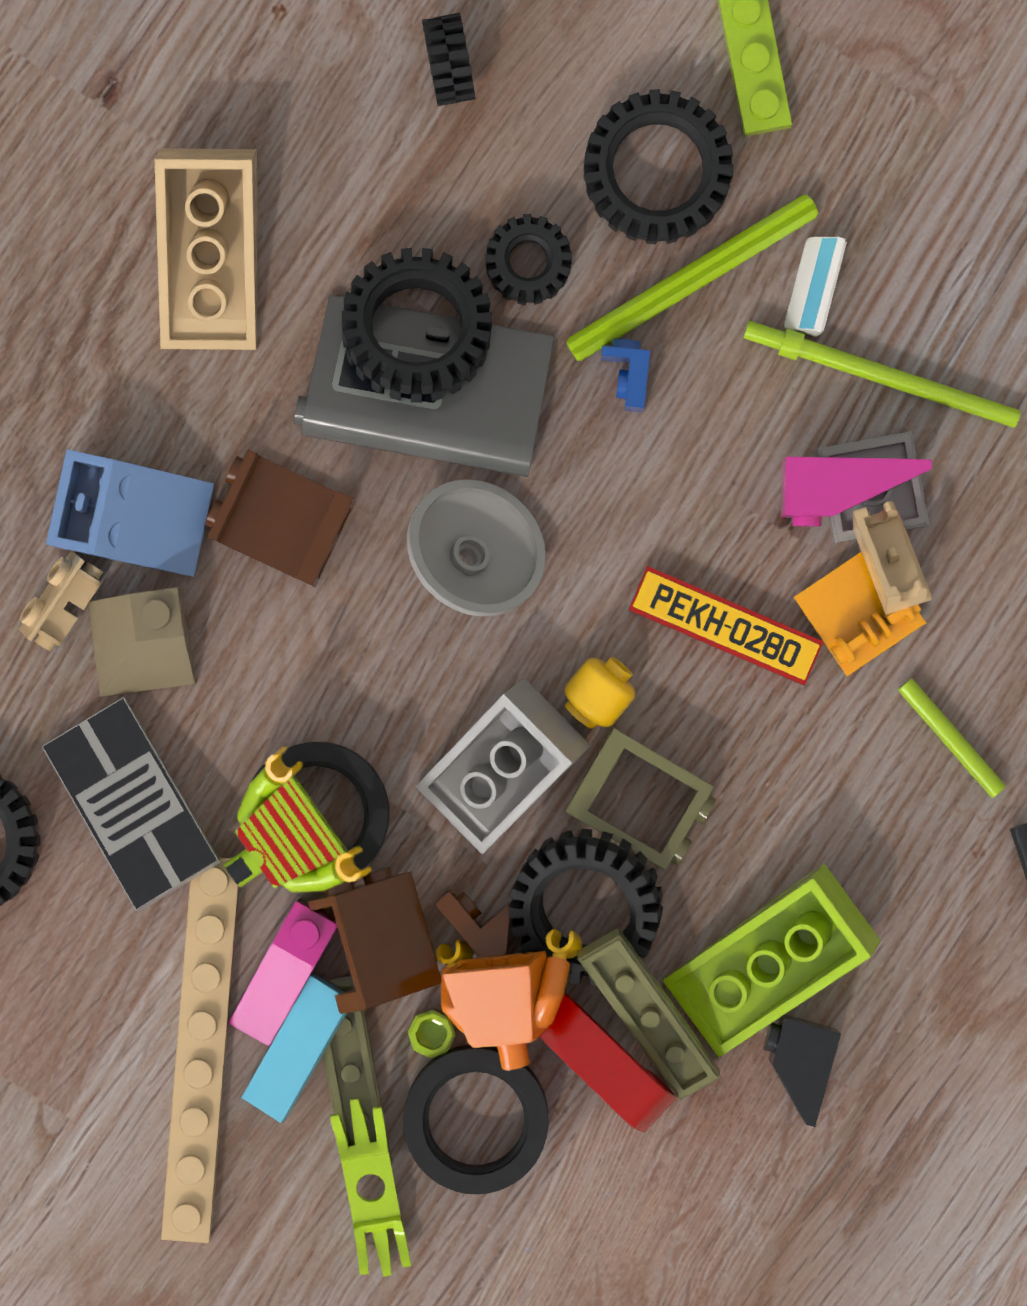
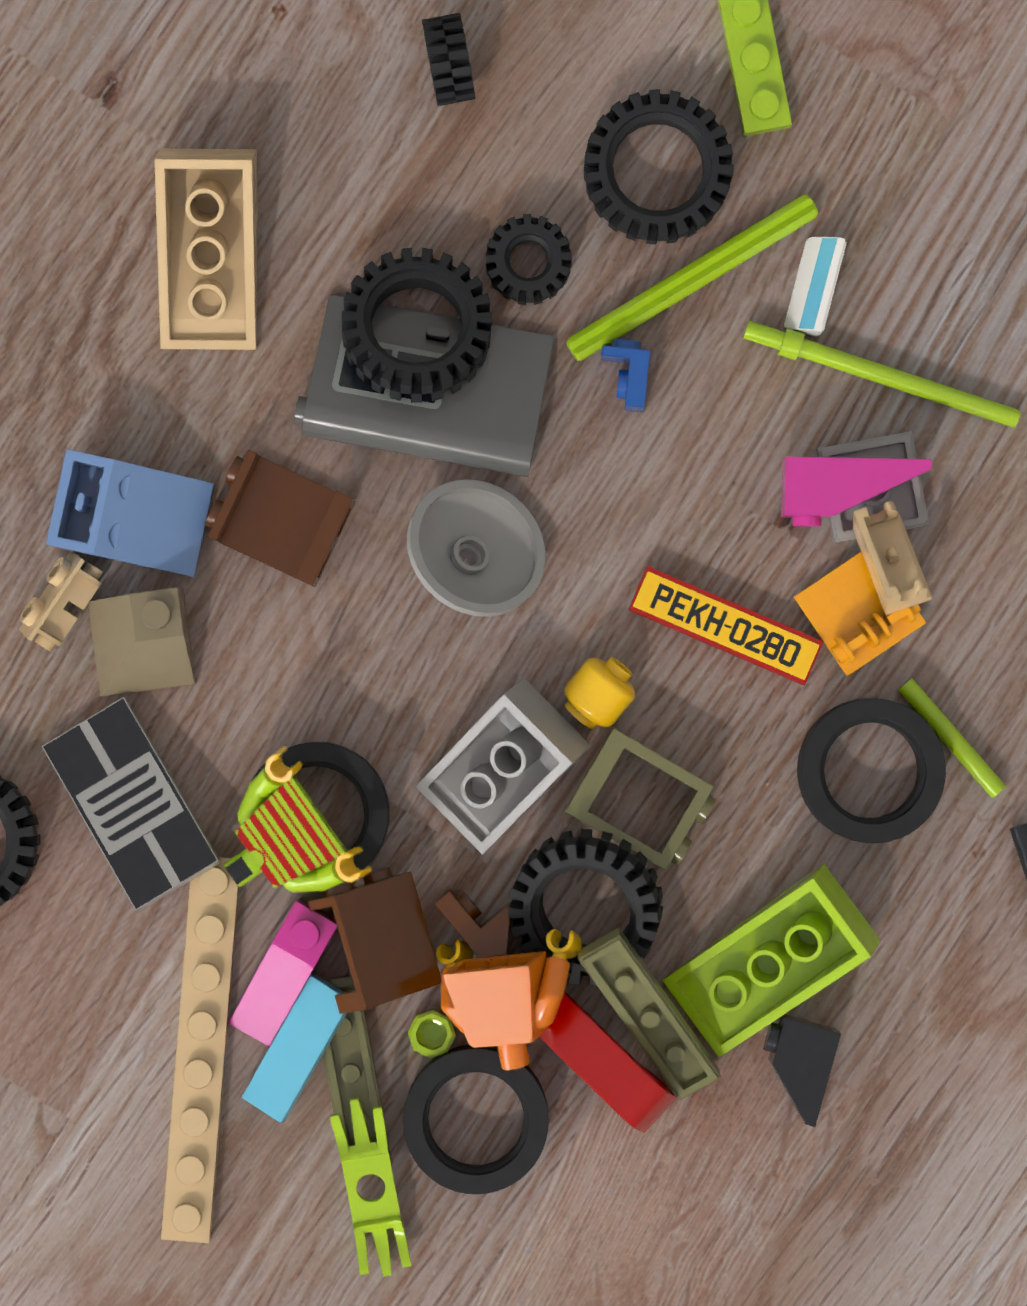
(928, 784): none -> black tyre

